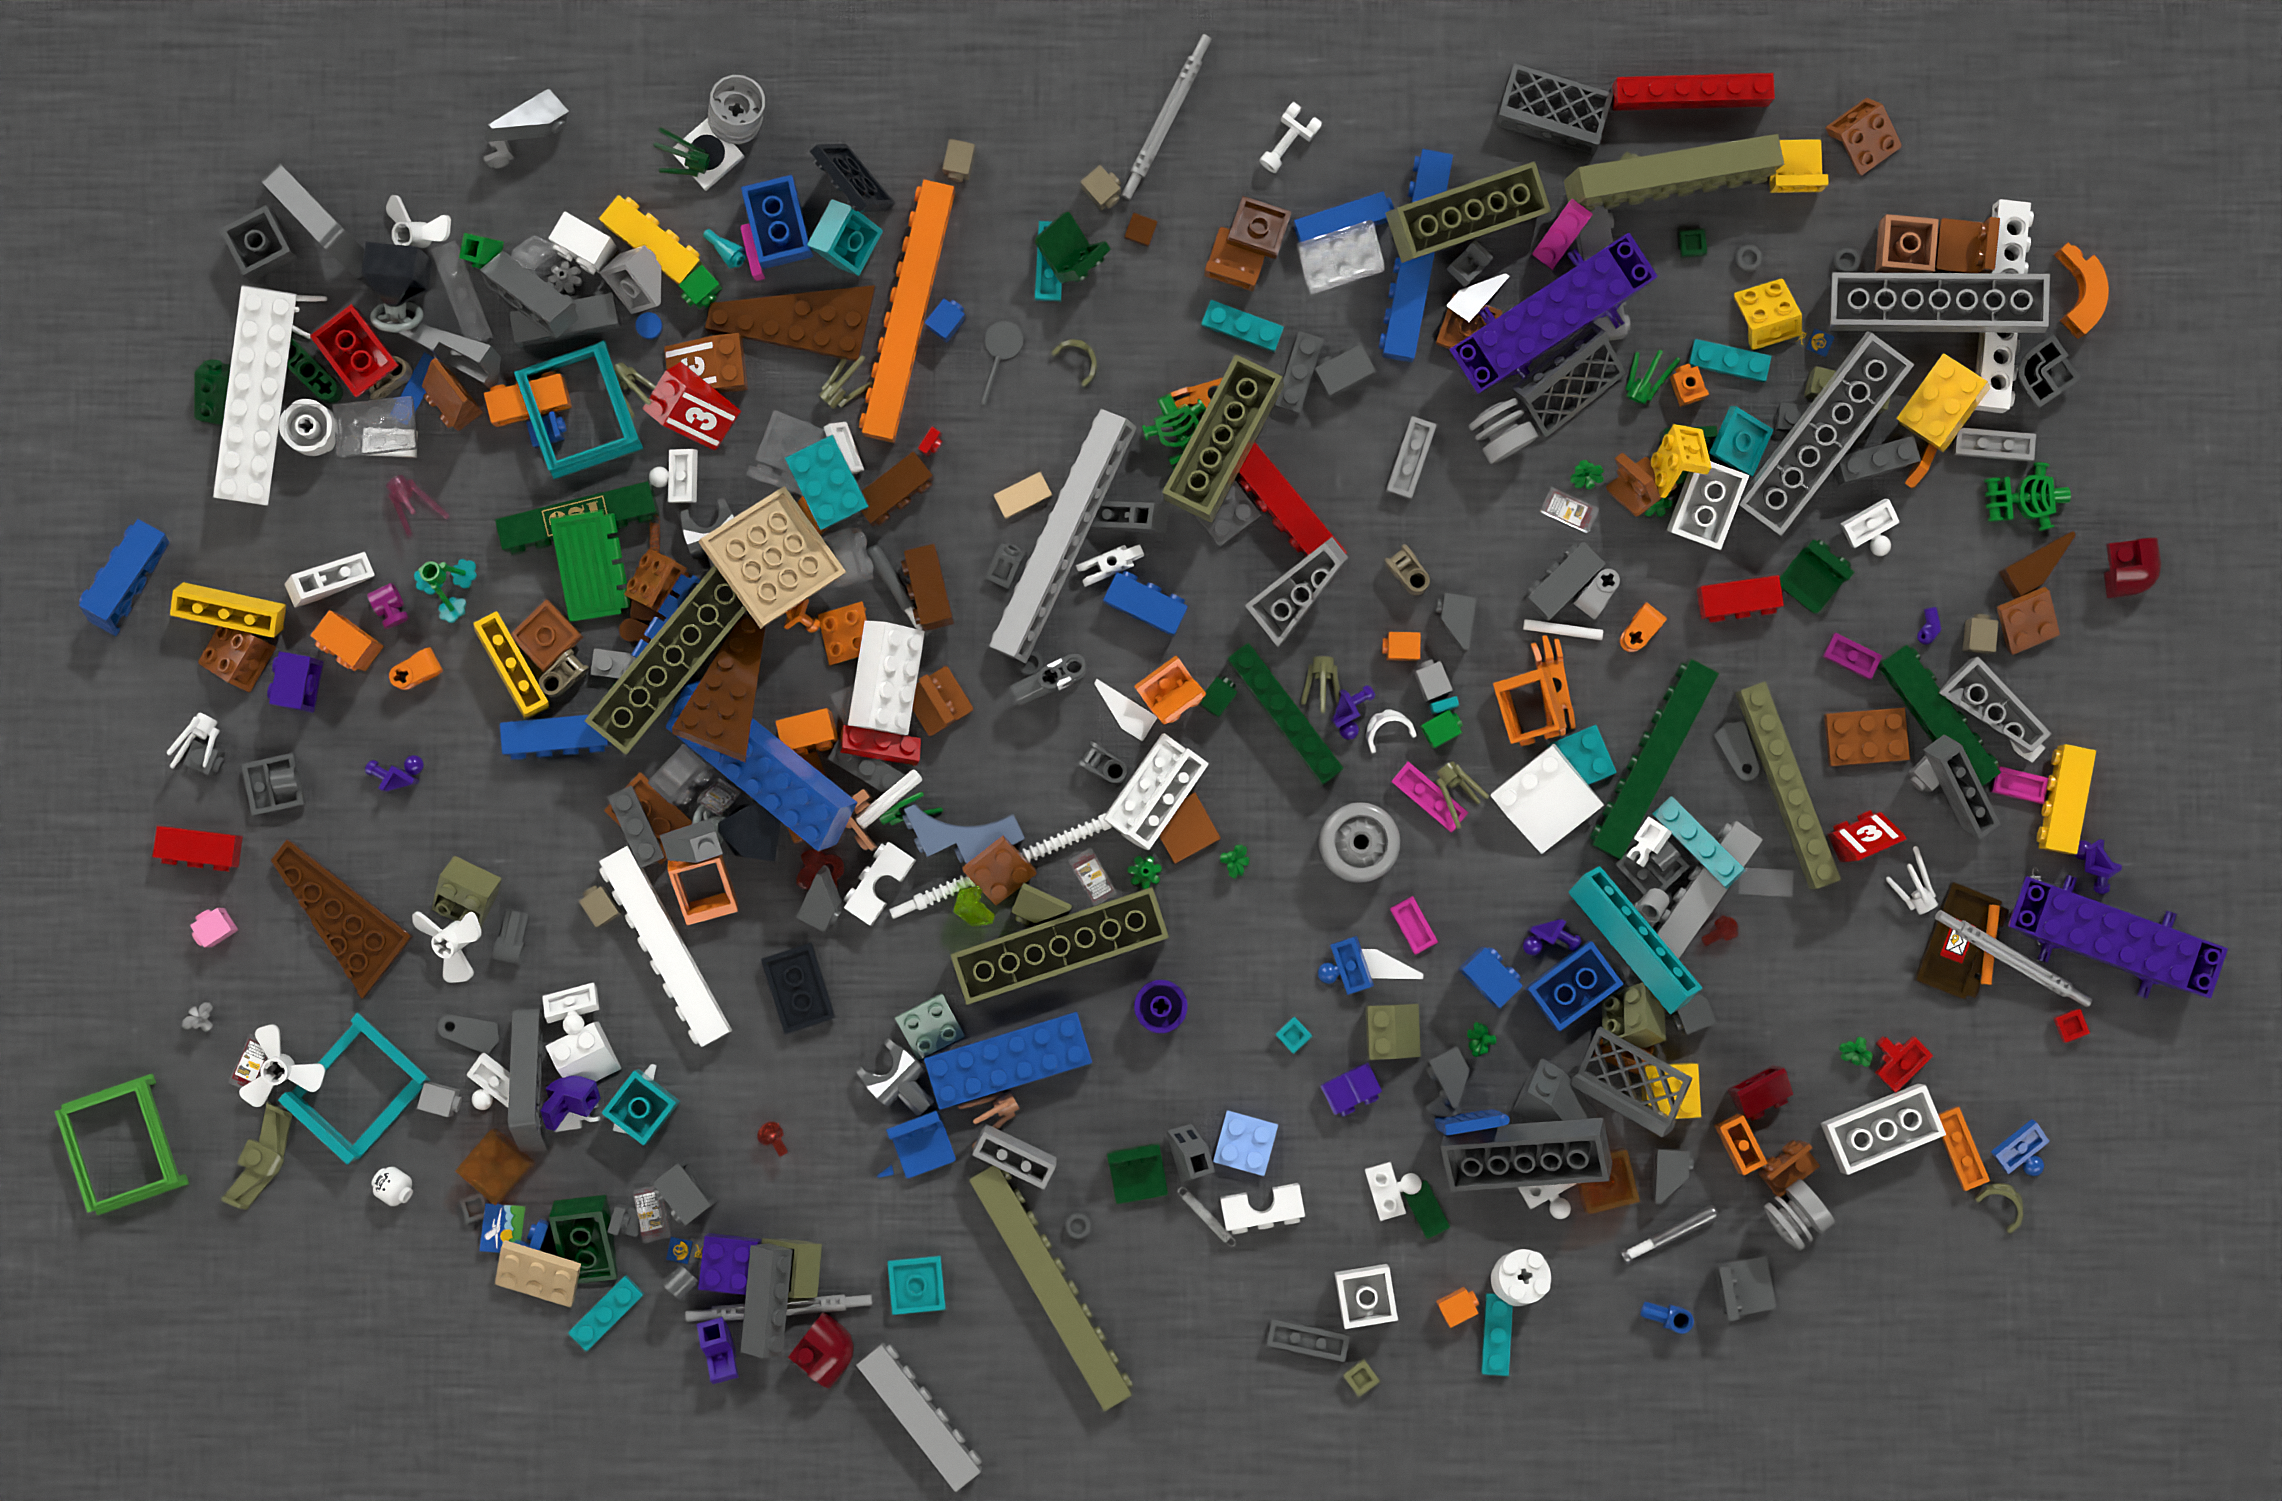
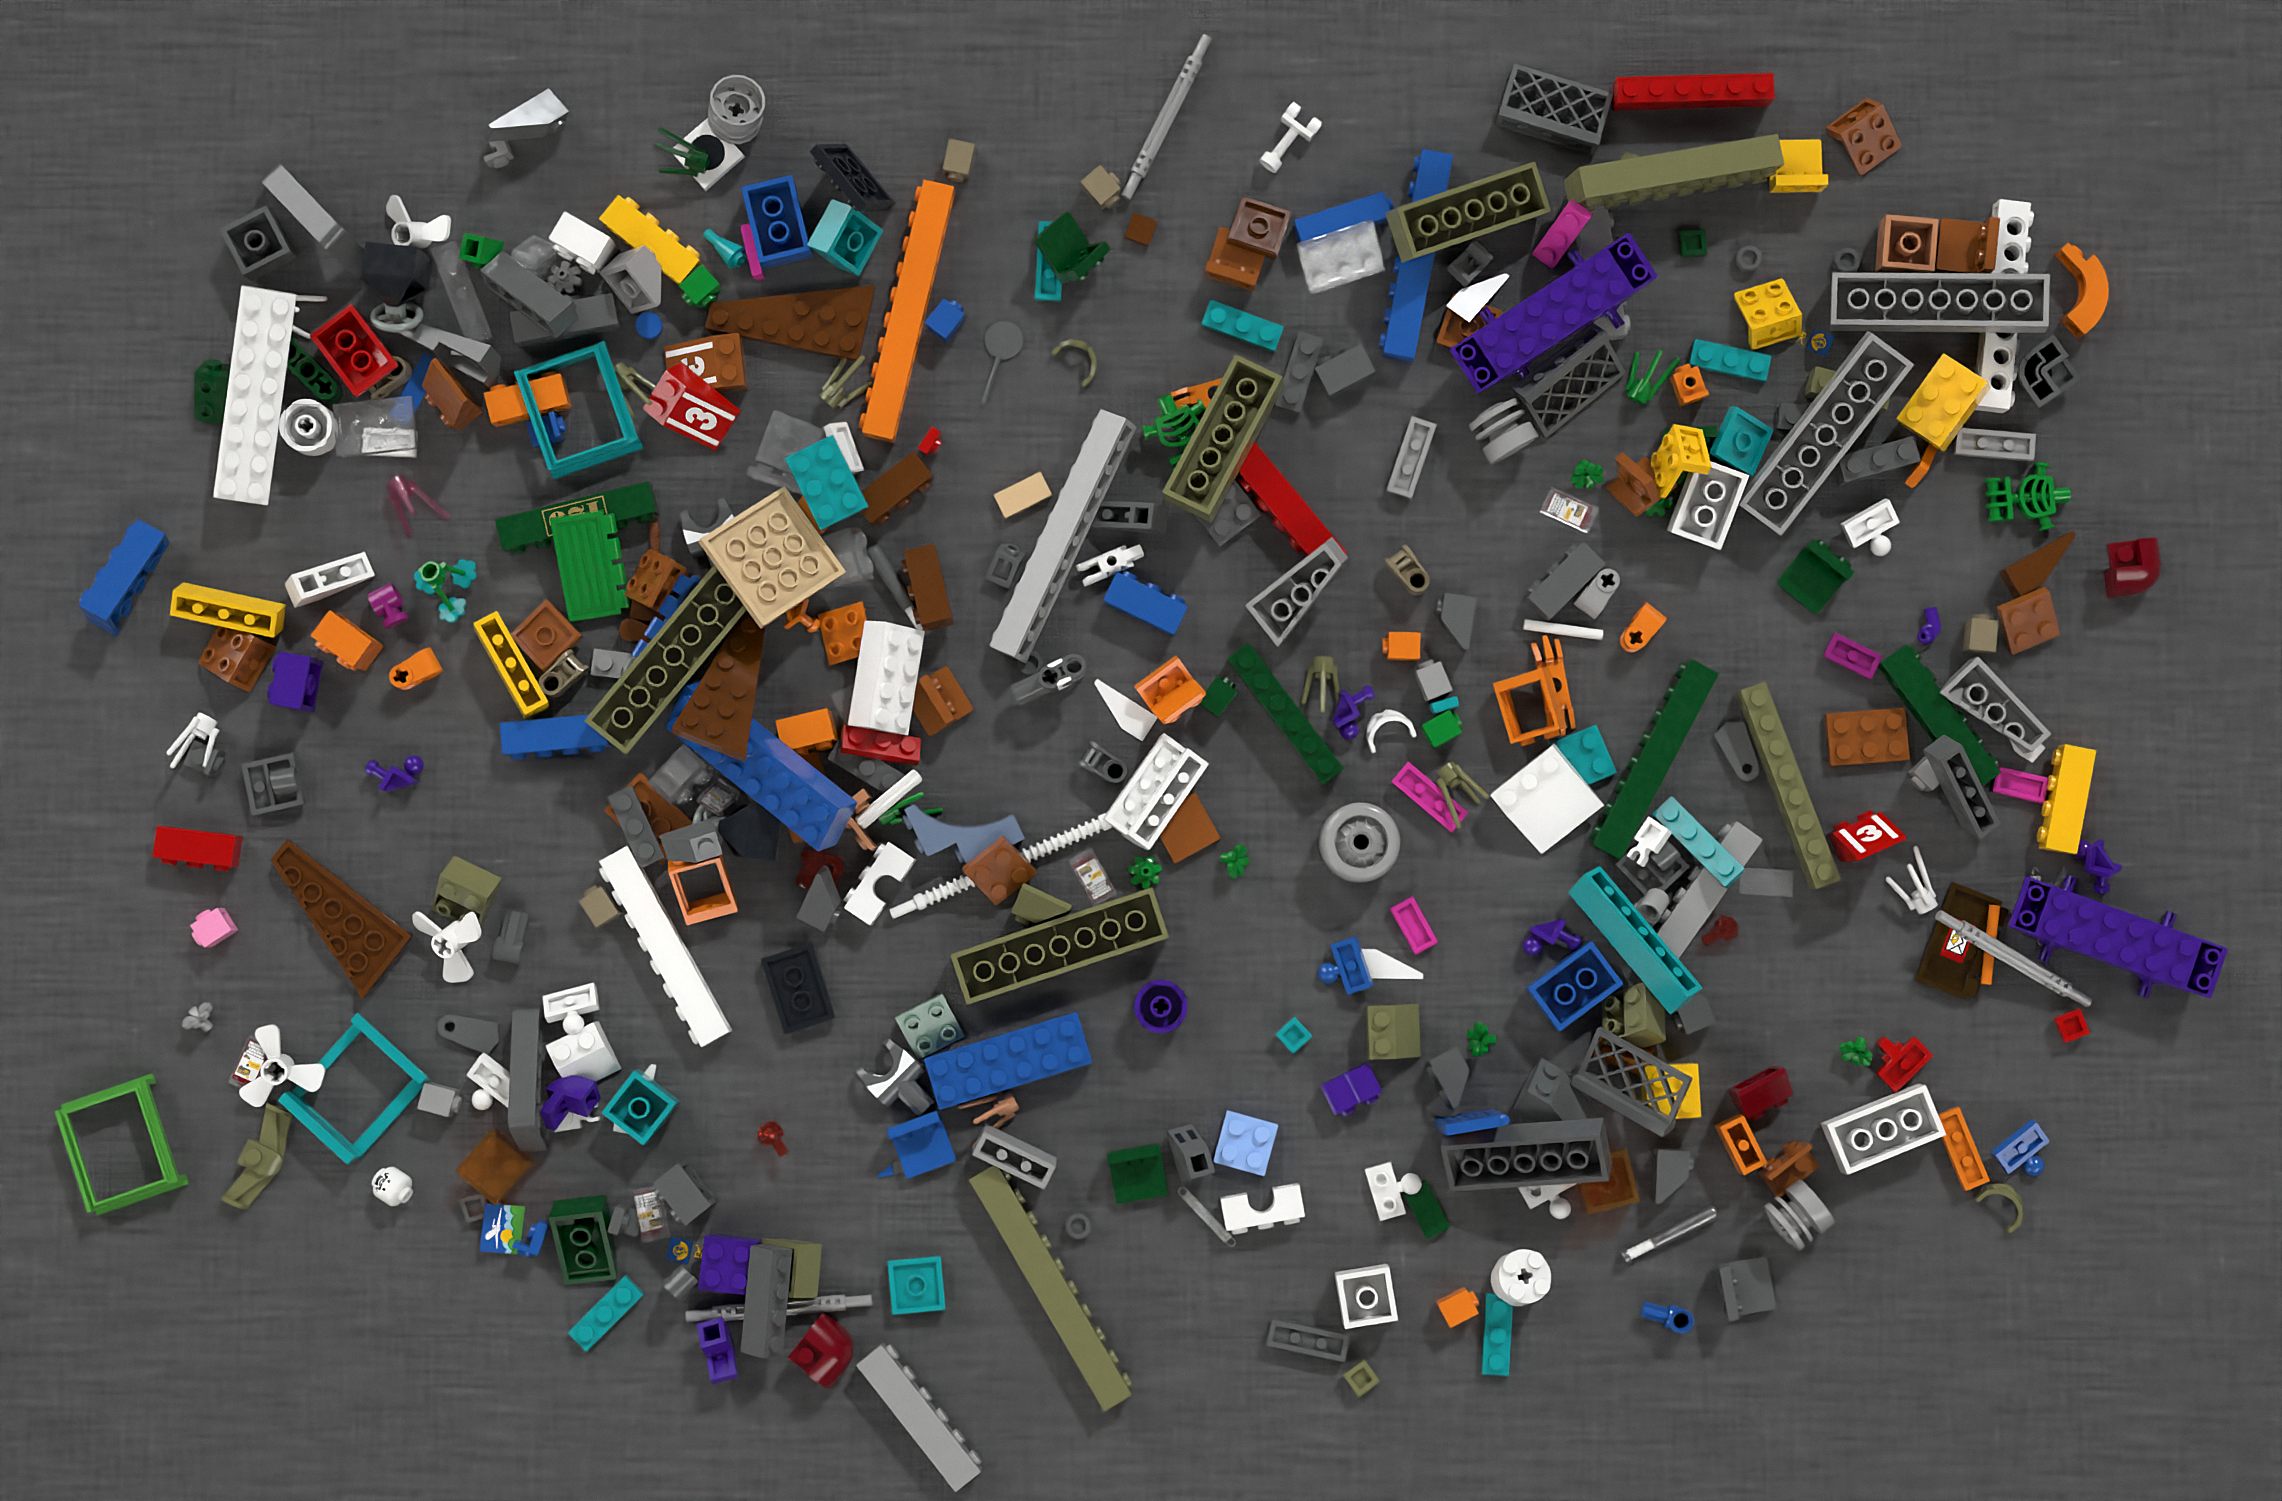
(537, 1273): tan plate -> none
(680, 477): white plate -> none
(970, 909): clear neon green bracket -> none
(1490, 976): blue brick -> none
(1740, 598): red brick -> none

